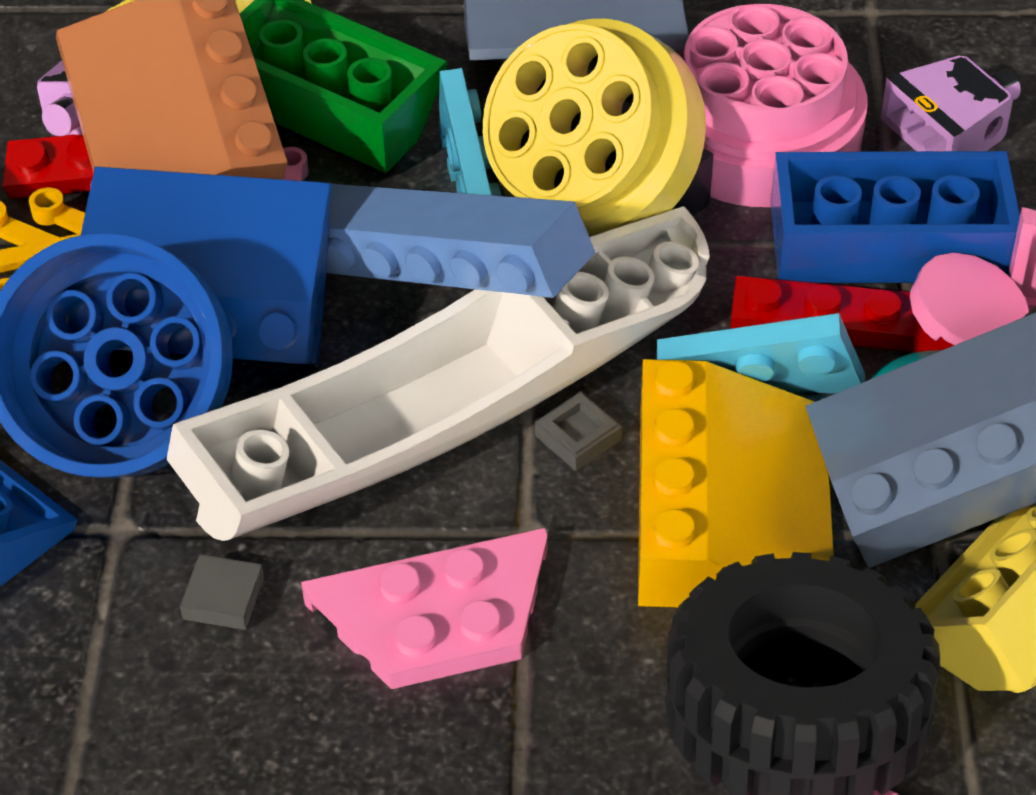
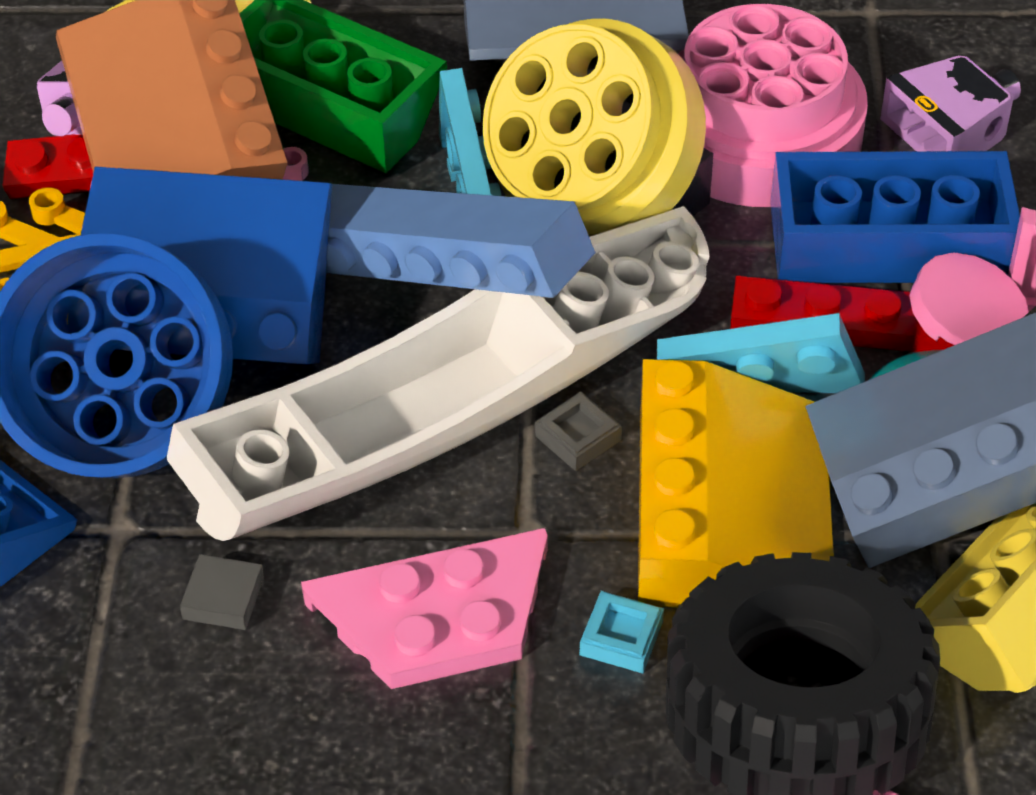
(621, 632): none -> medium azure tile

